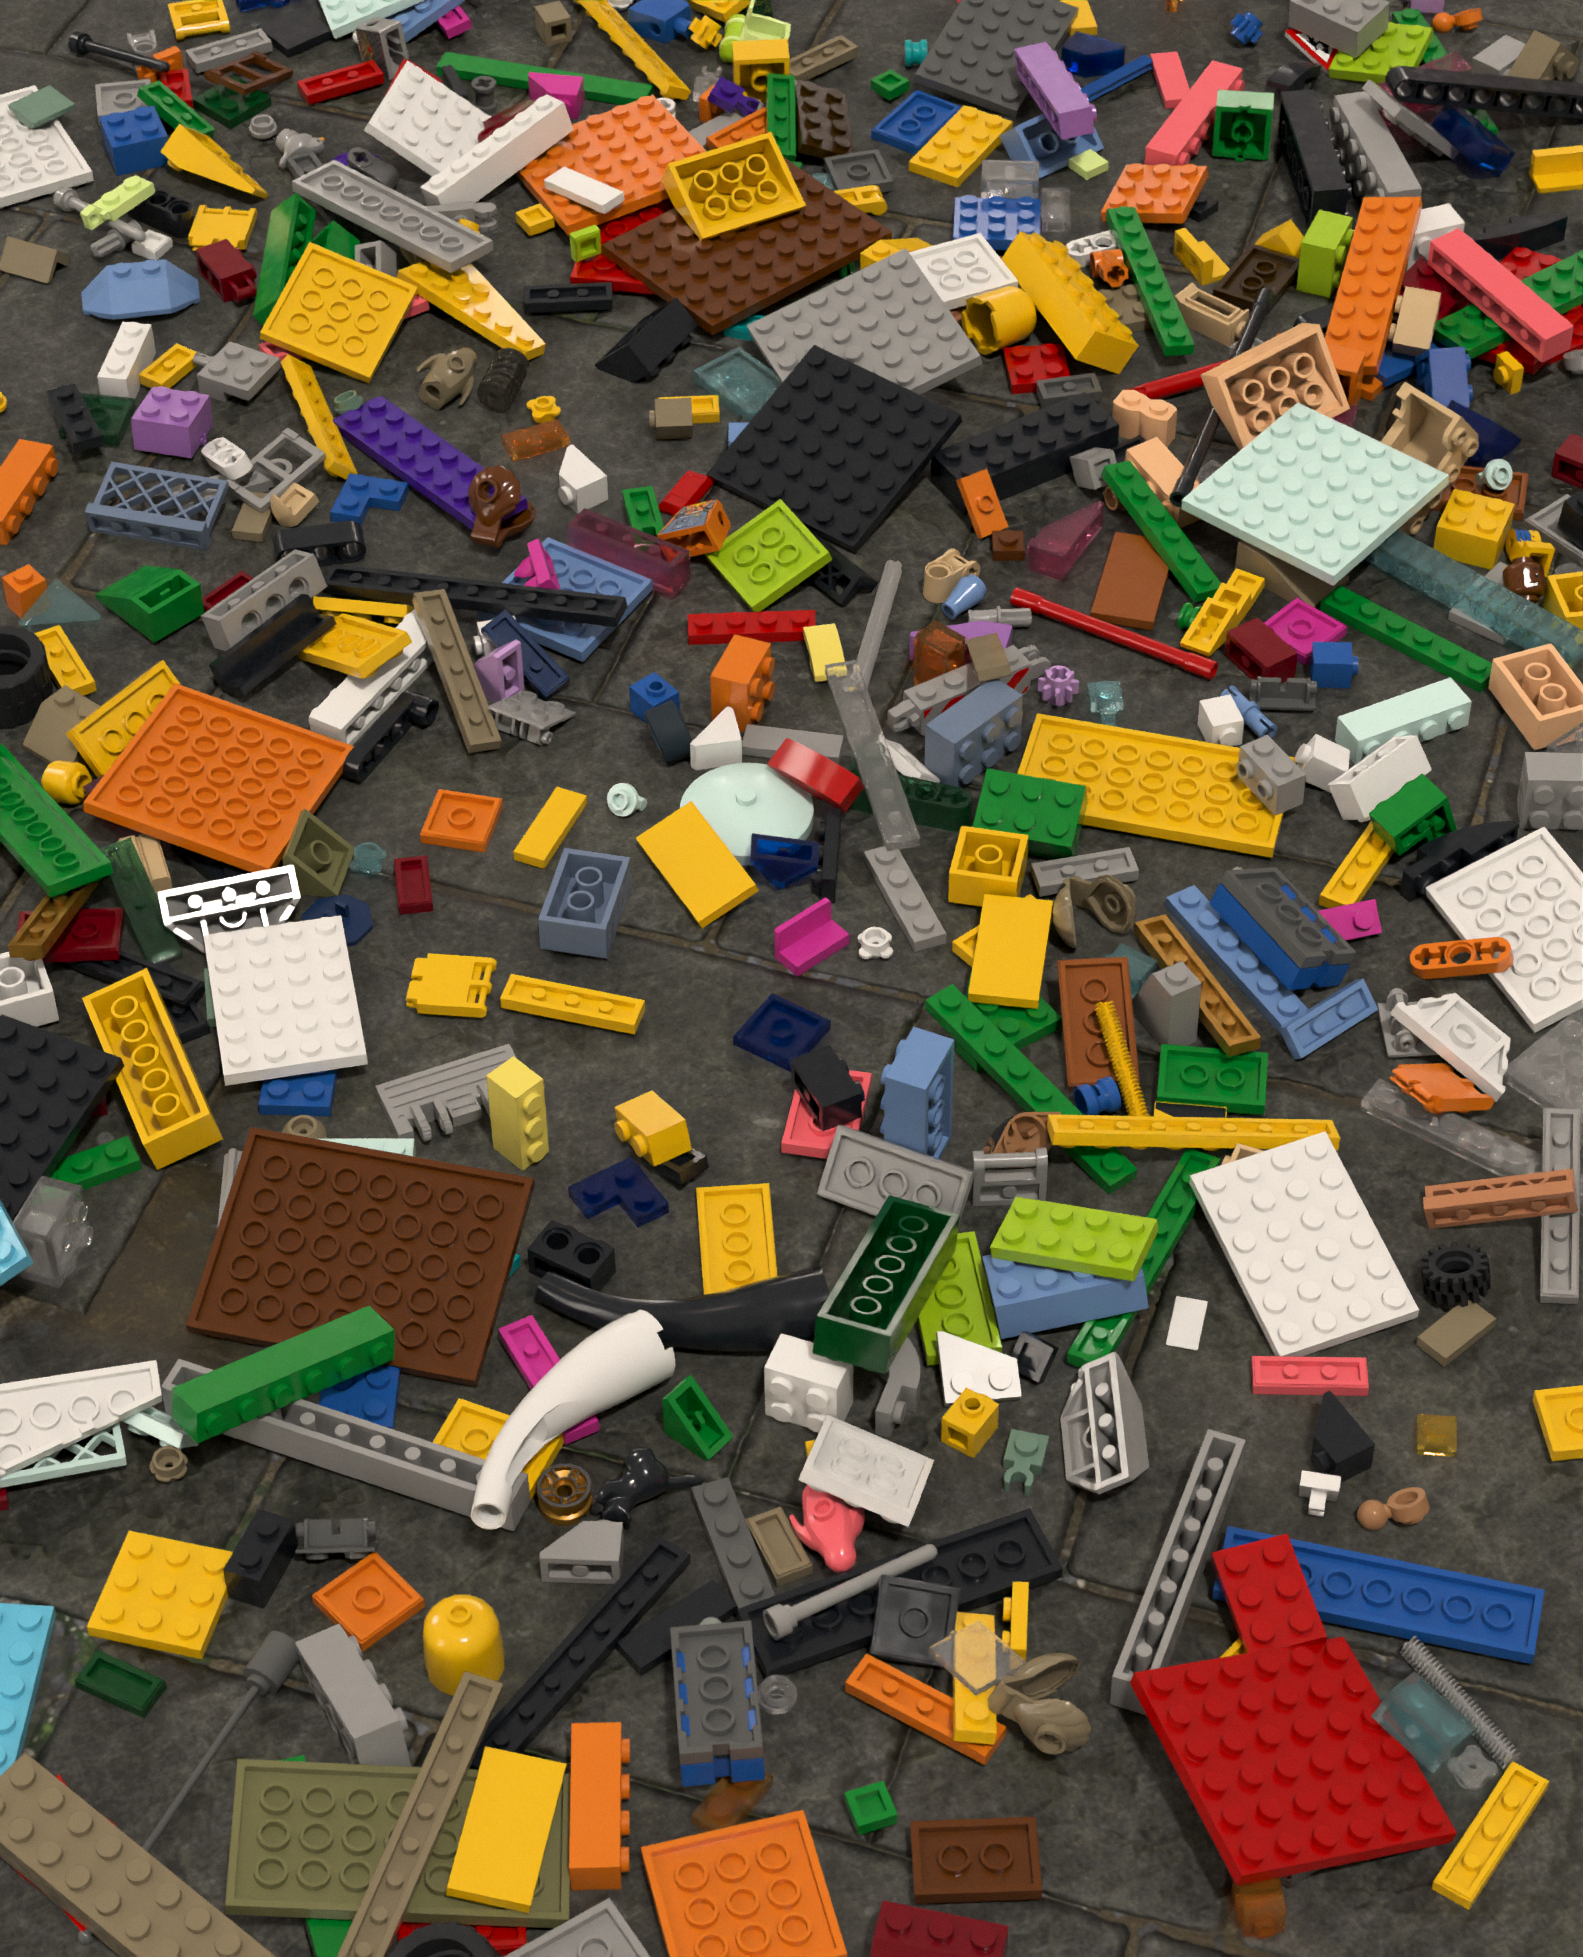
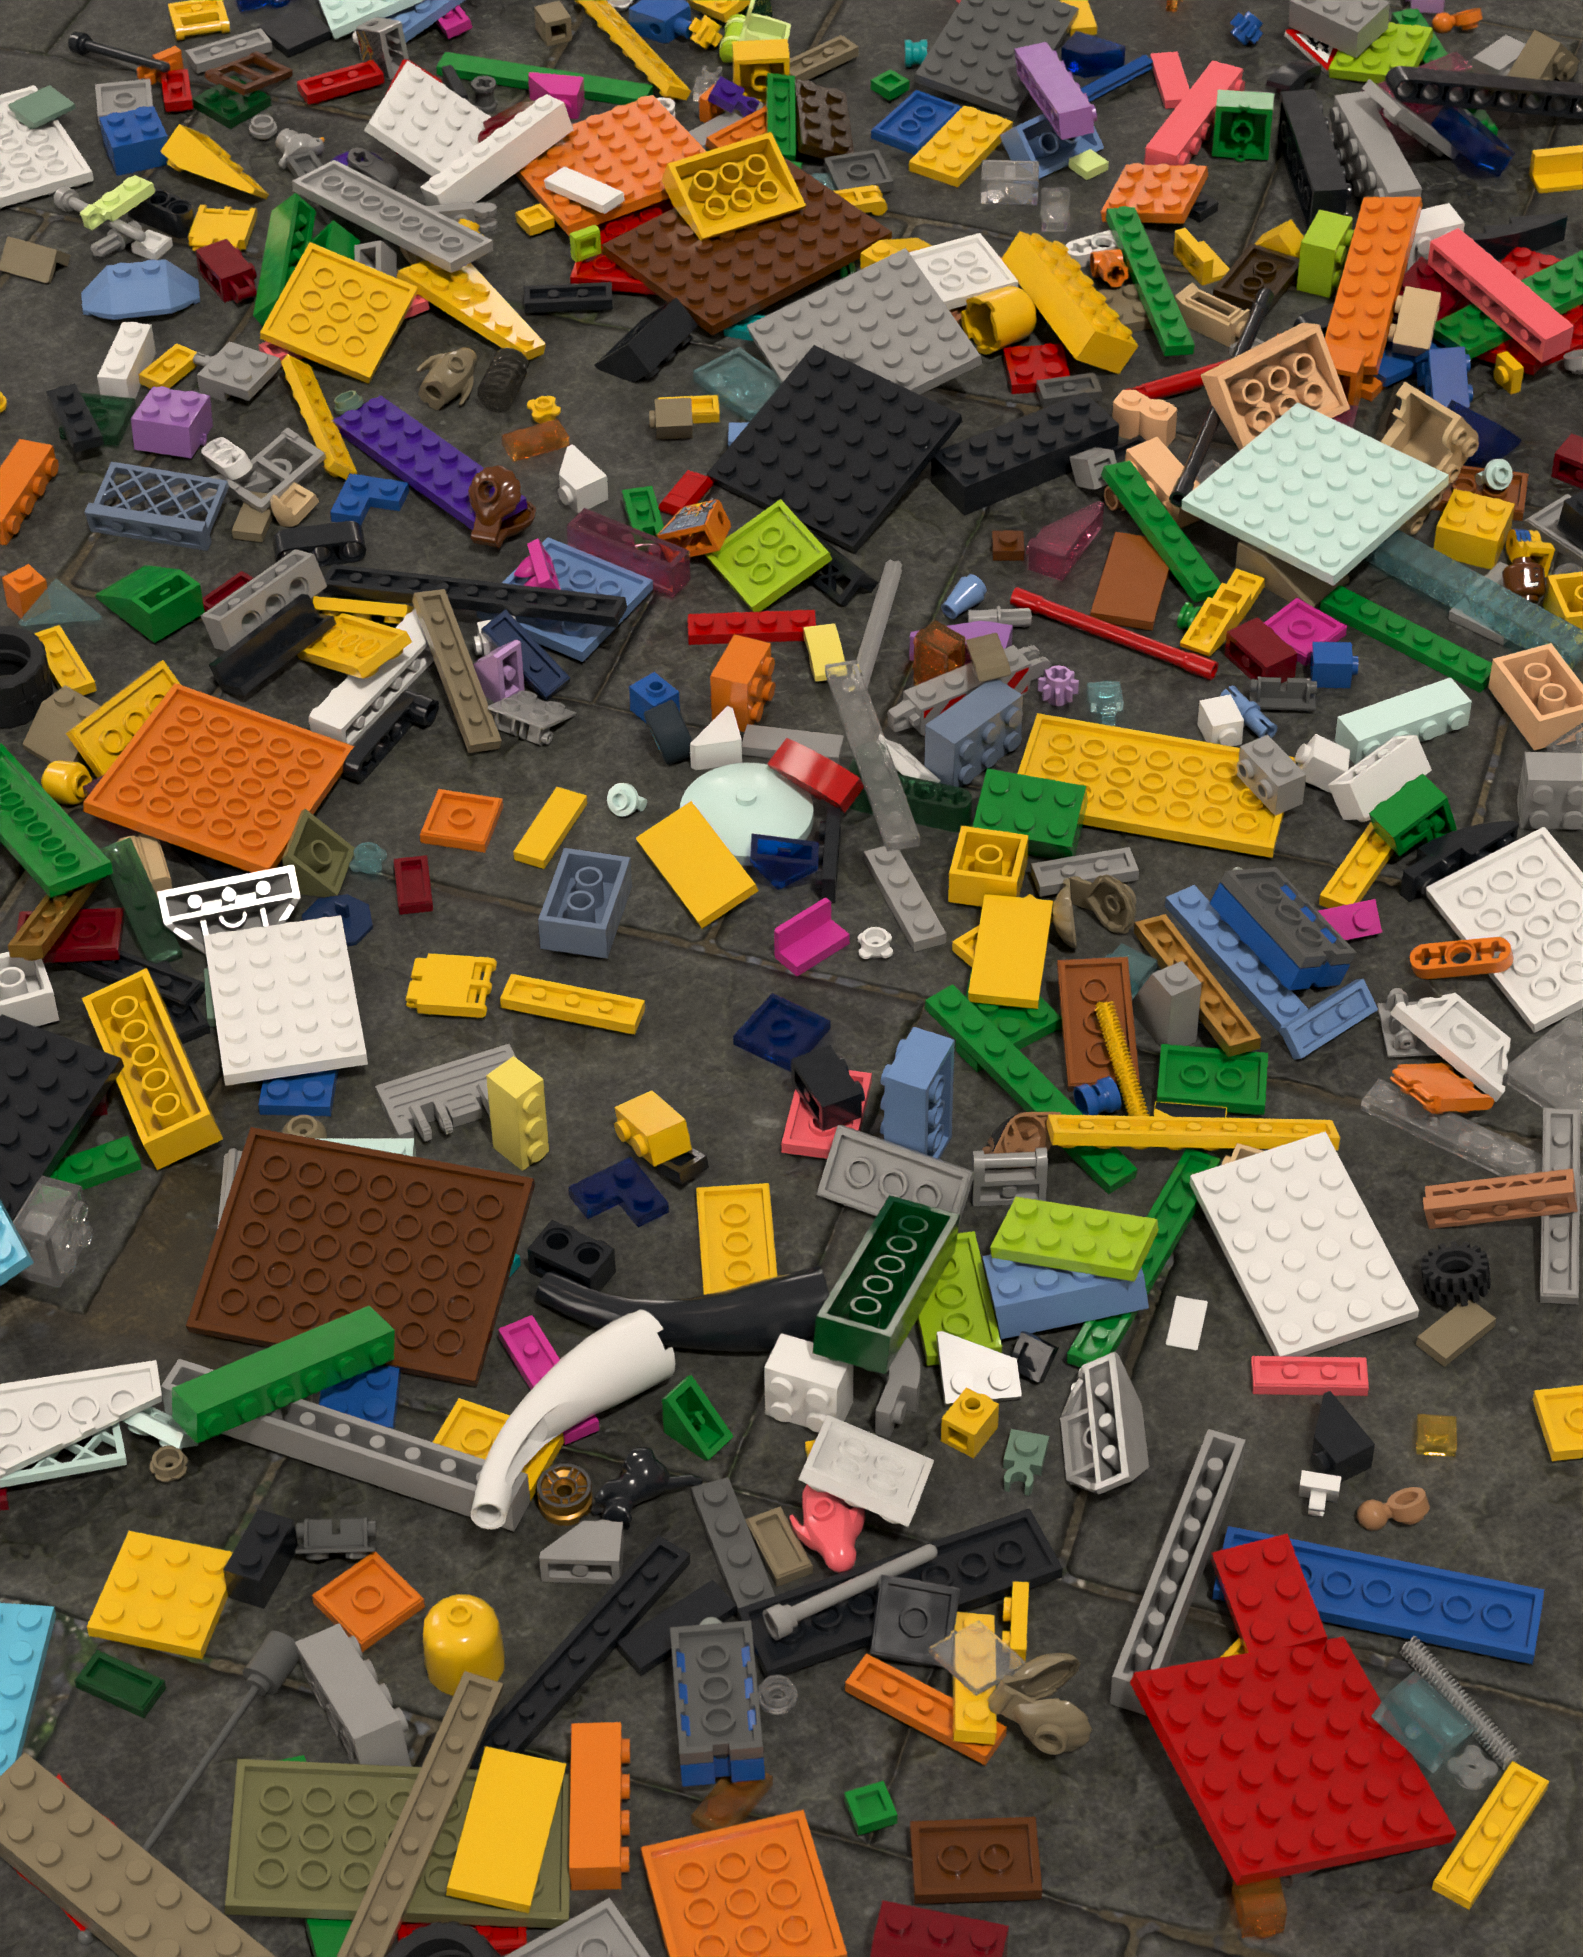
(143, 44): light grey piece -> none
(172, 108): green plate -> none
(944, 573): tan piece -> none
(982, 503): orange plate -> none
(996, 218): plate -> none

